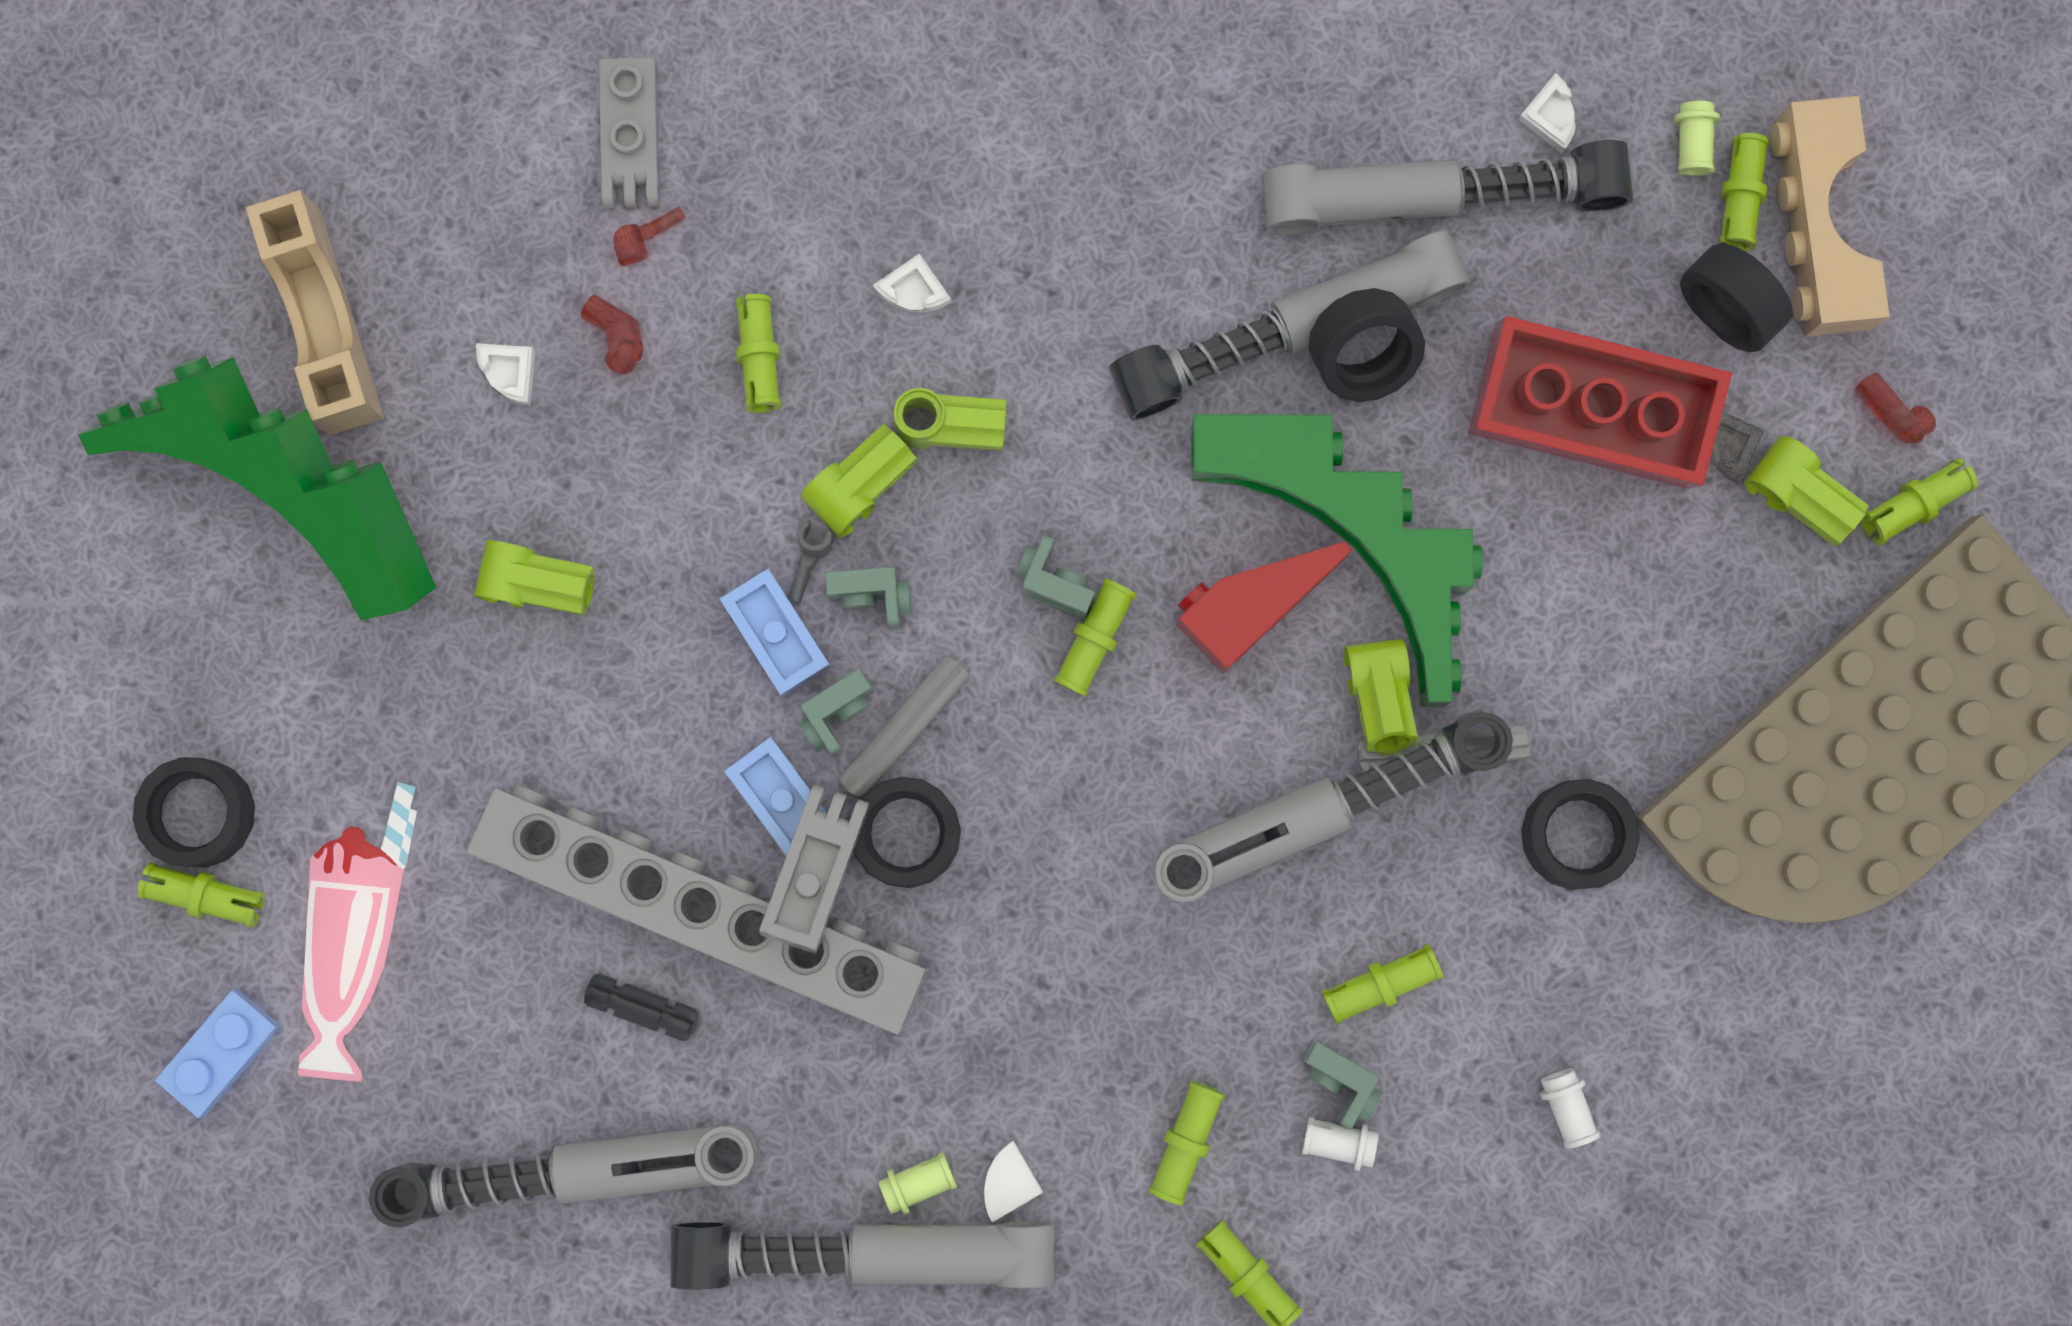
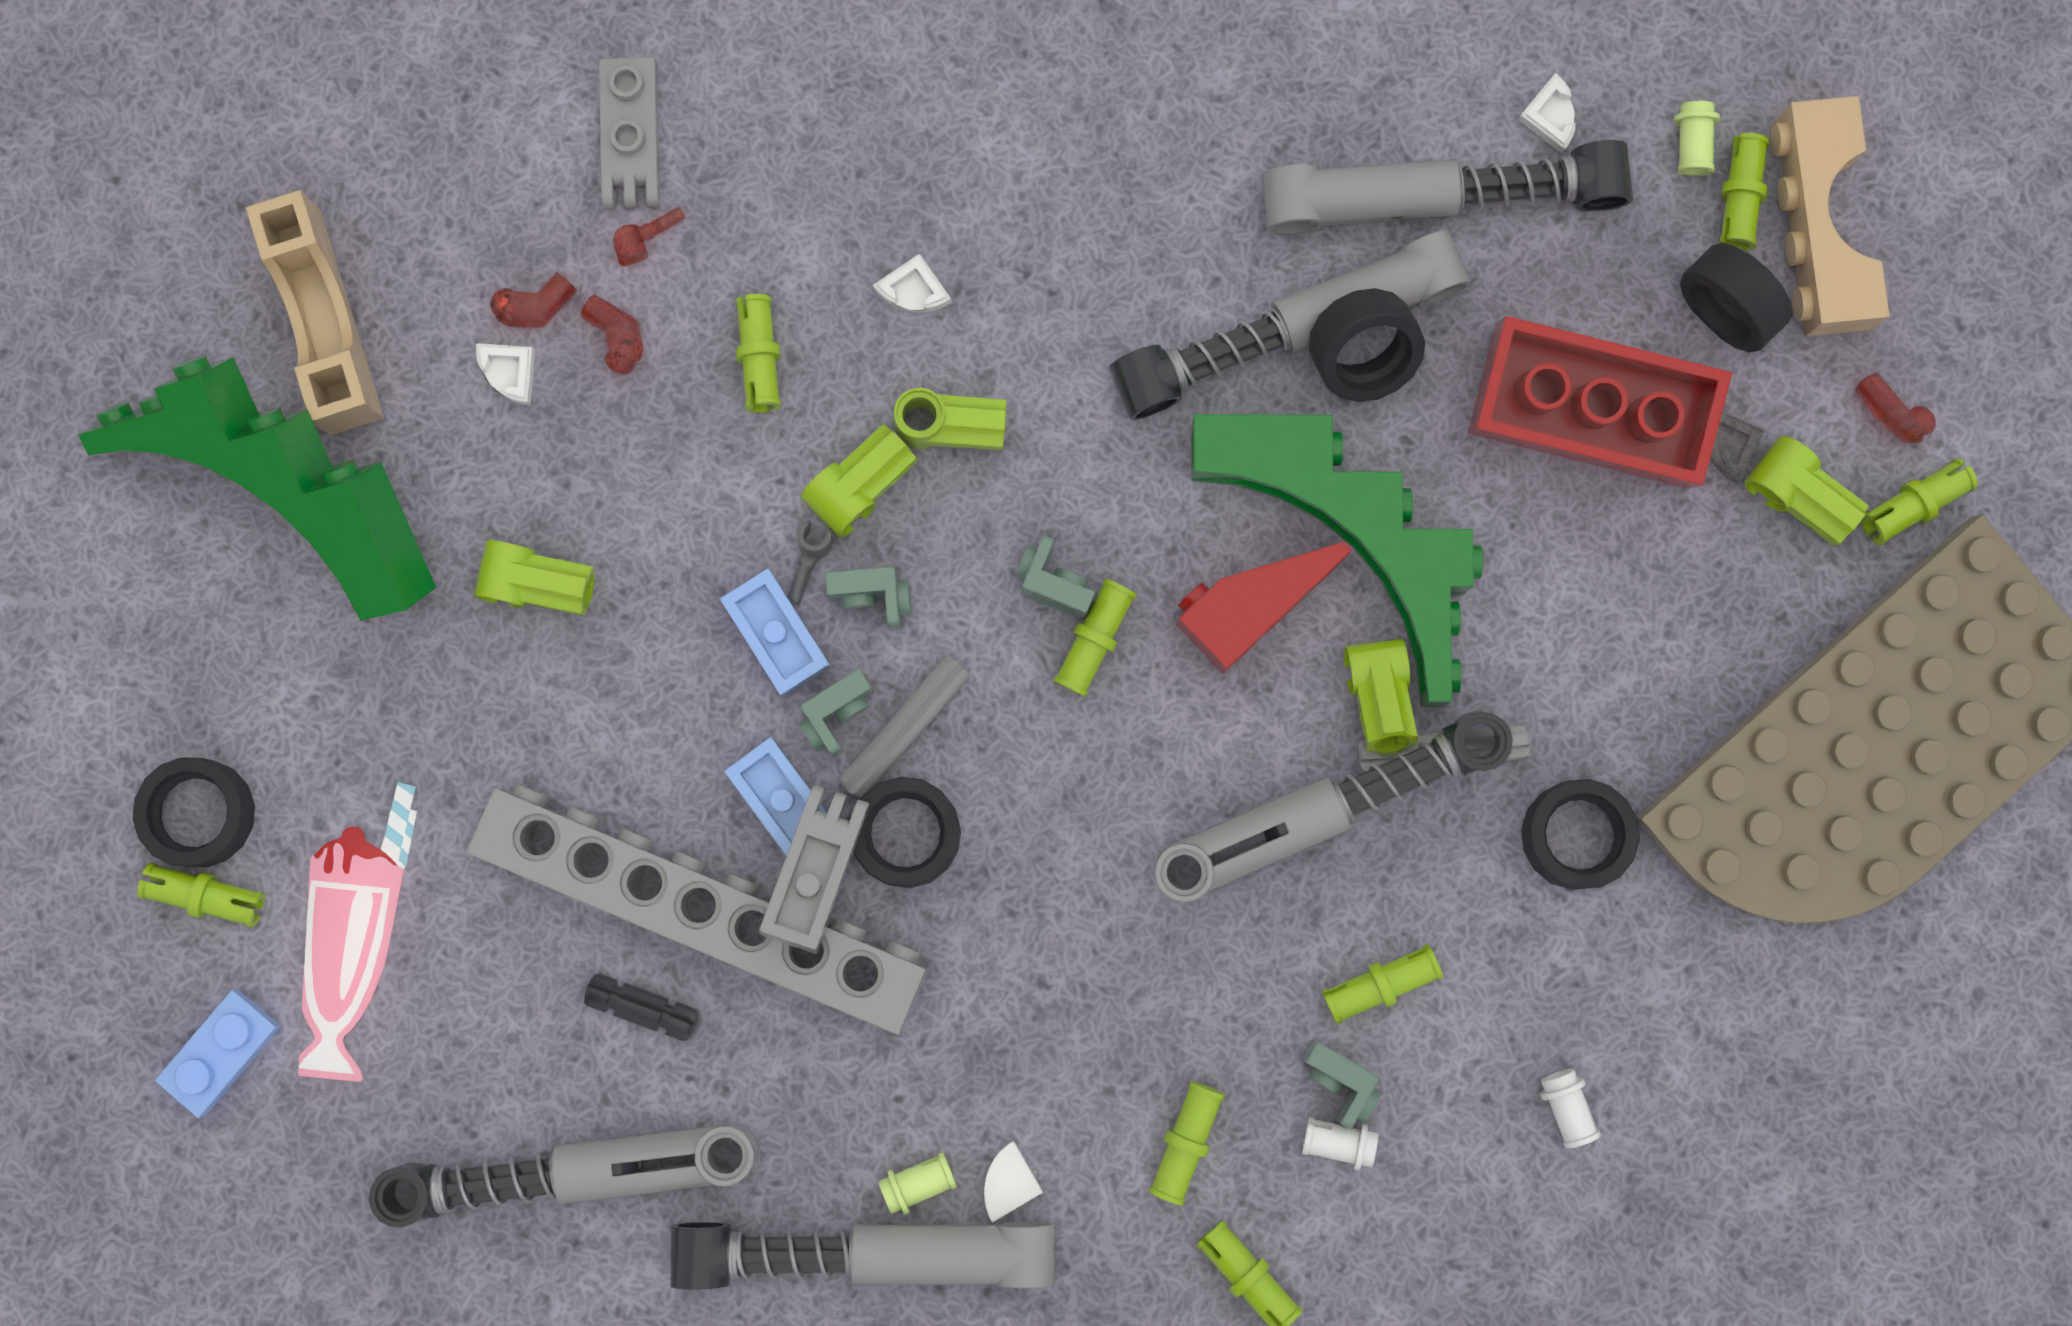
(531, 308): none -> clear red arm

